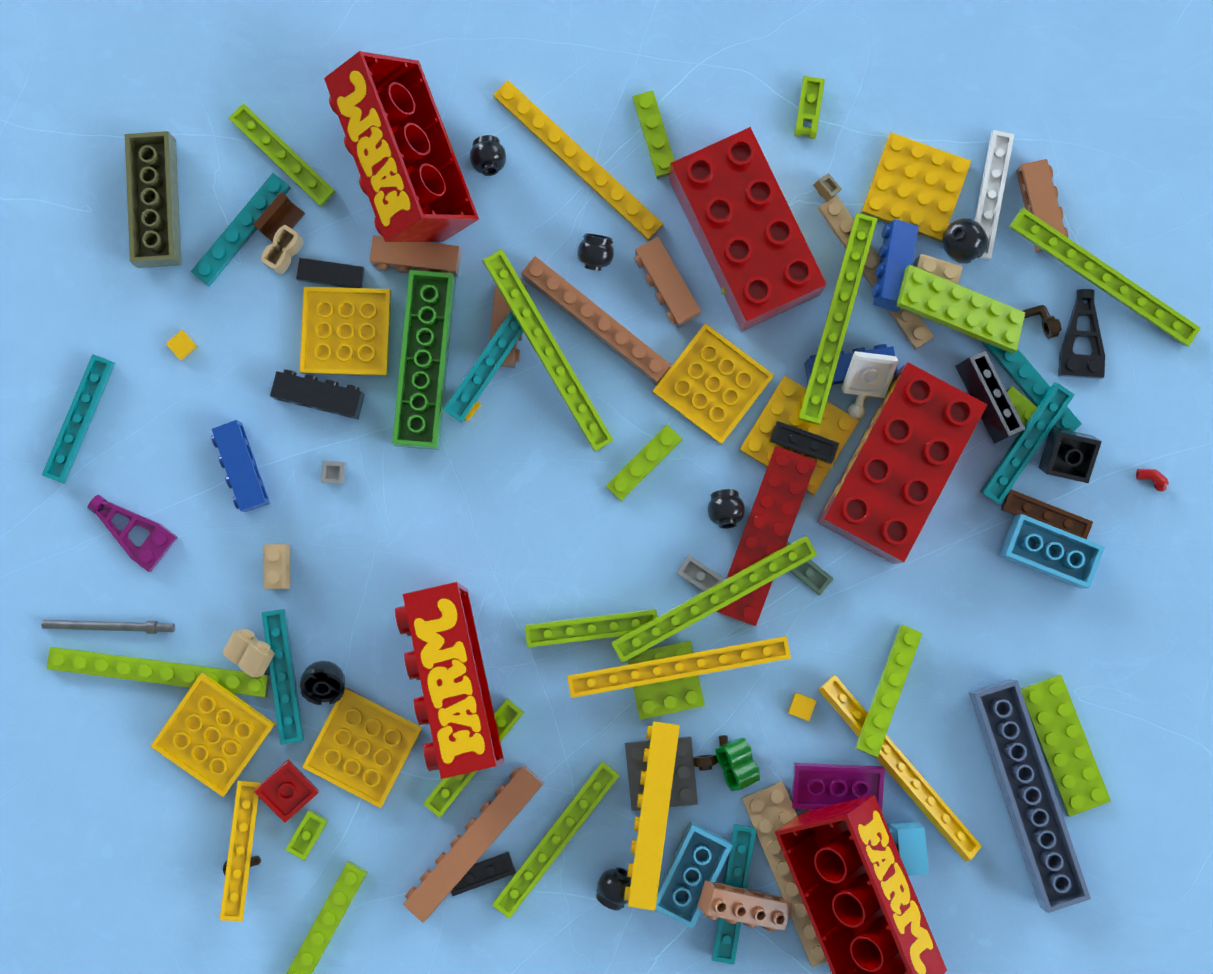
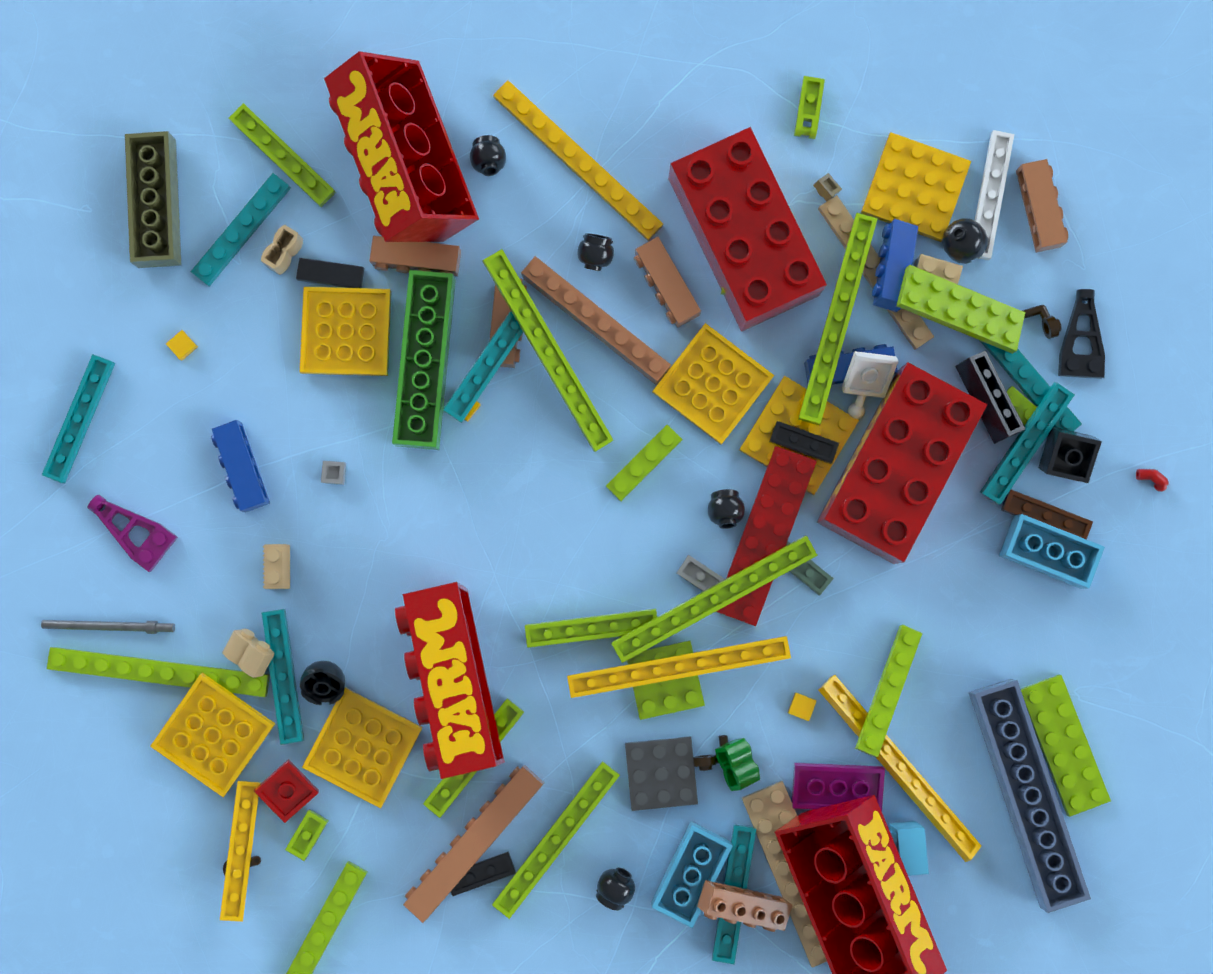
(277, 214): reddish brown panel -> none
(317, 394): black brick -> none
(653, 816): yellow brick -> none
(654, 132): lime plate -> none
(1104, 277): lime plate -> none

